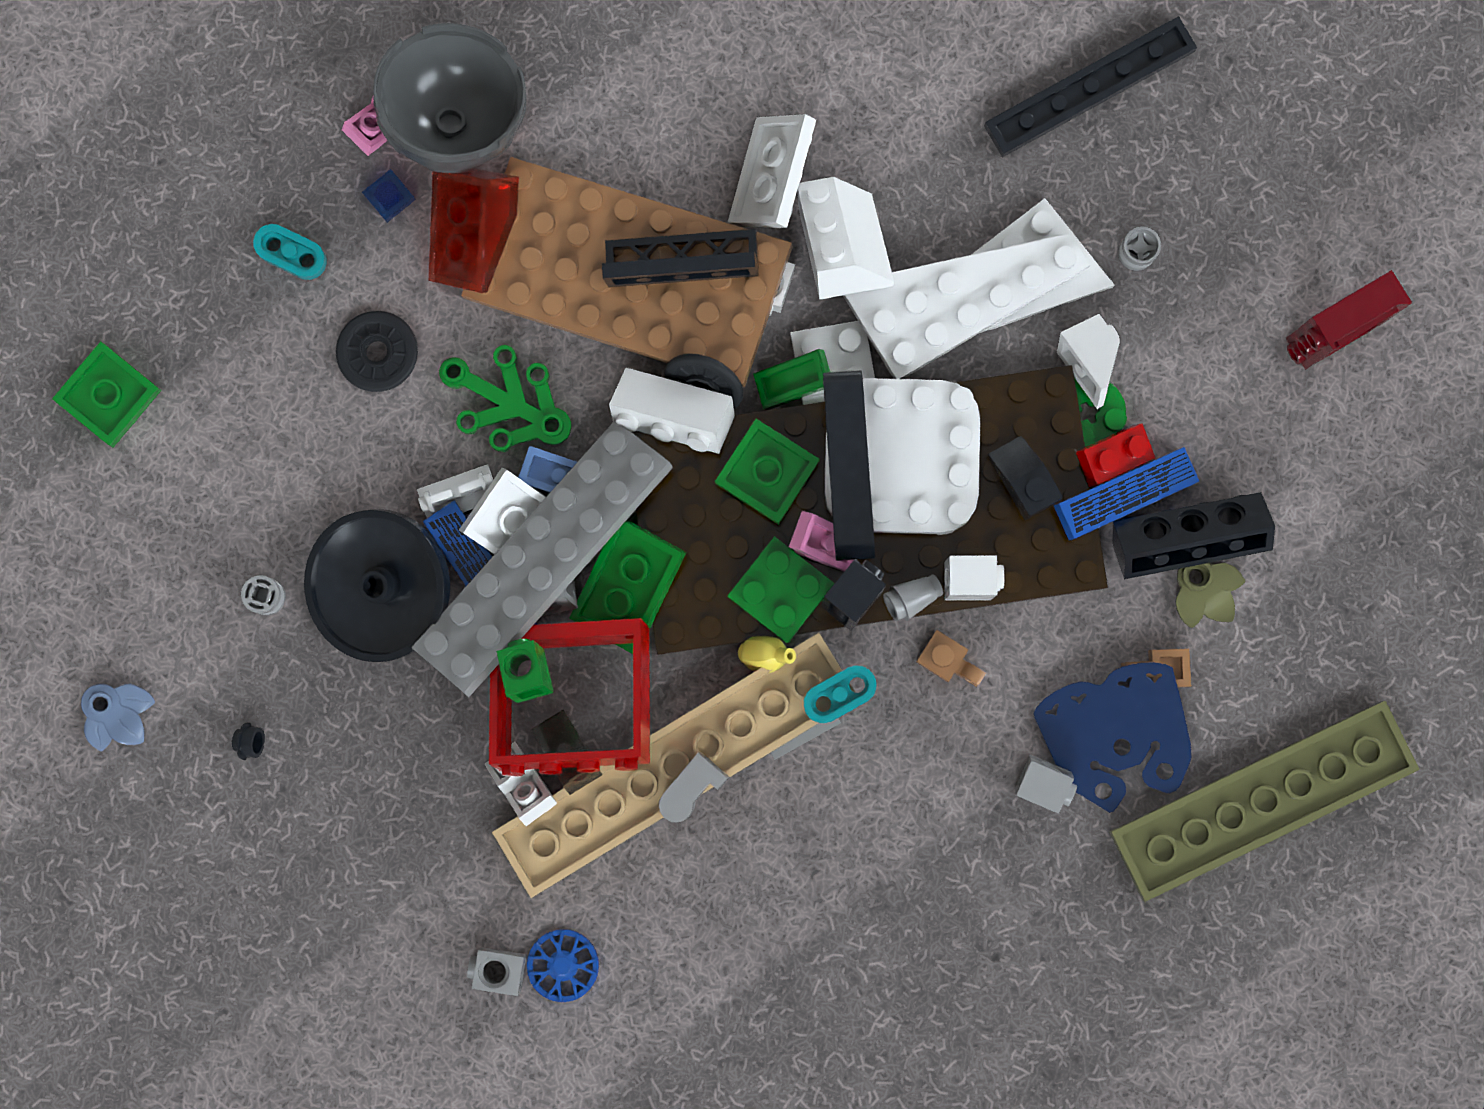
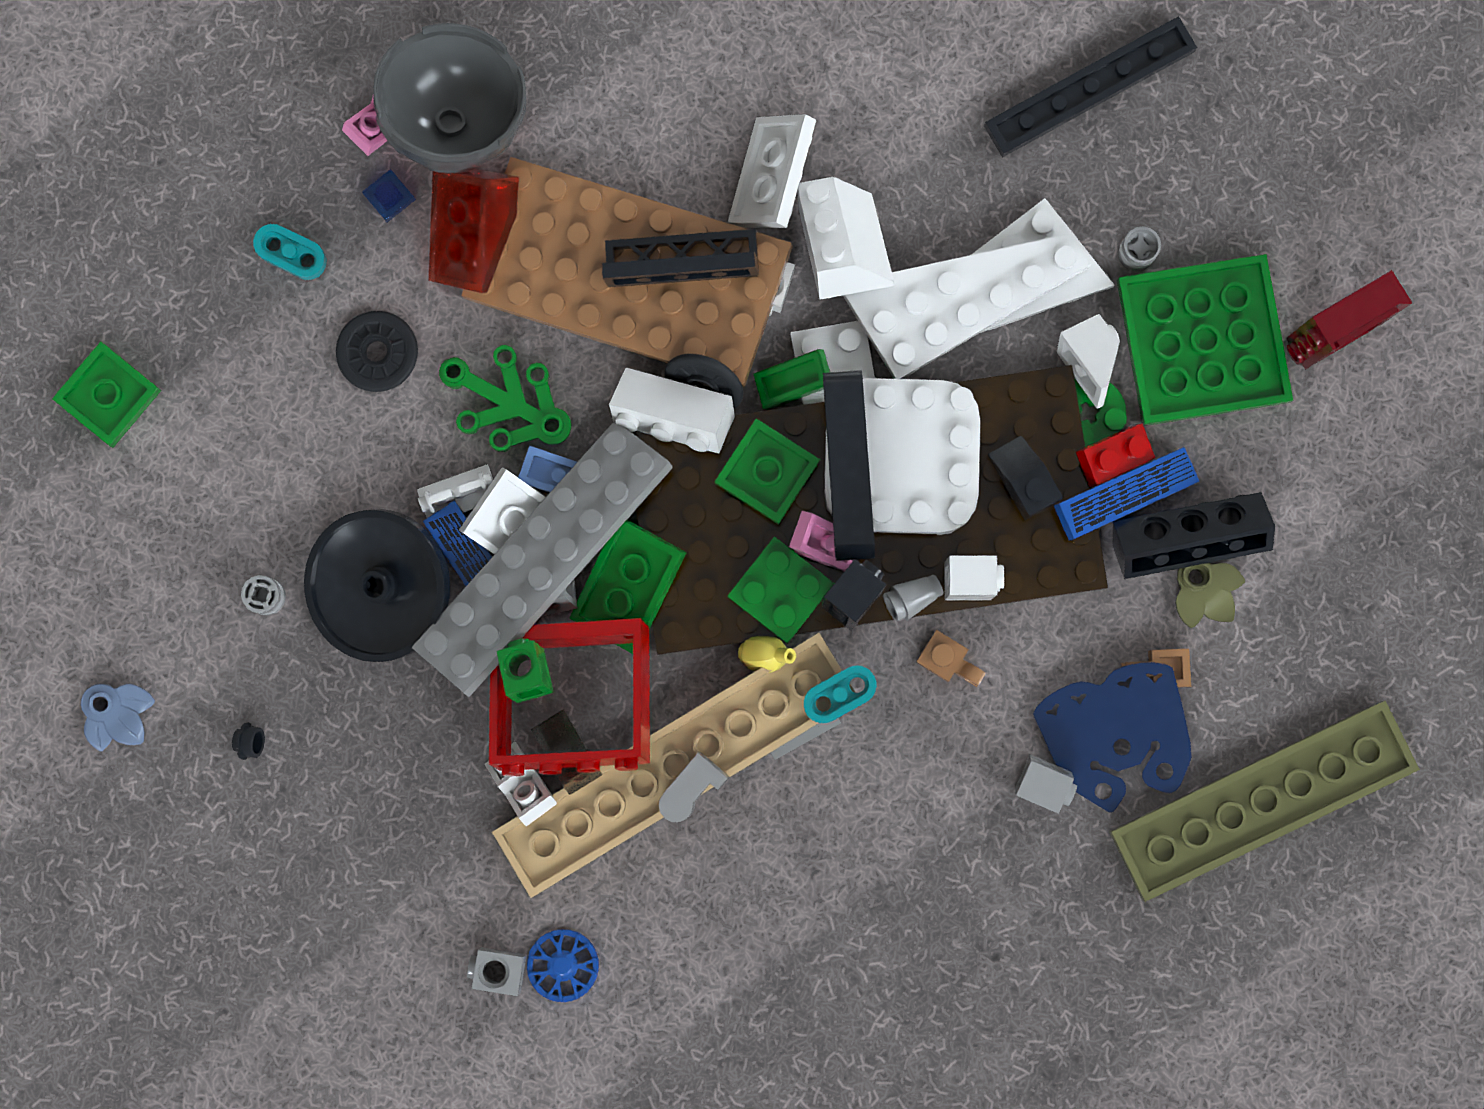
(1204, 340): none -> green plate

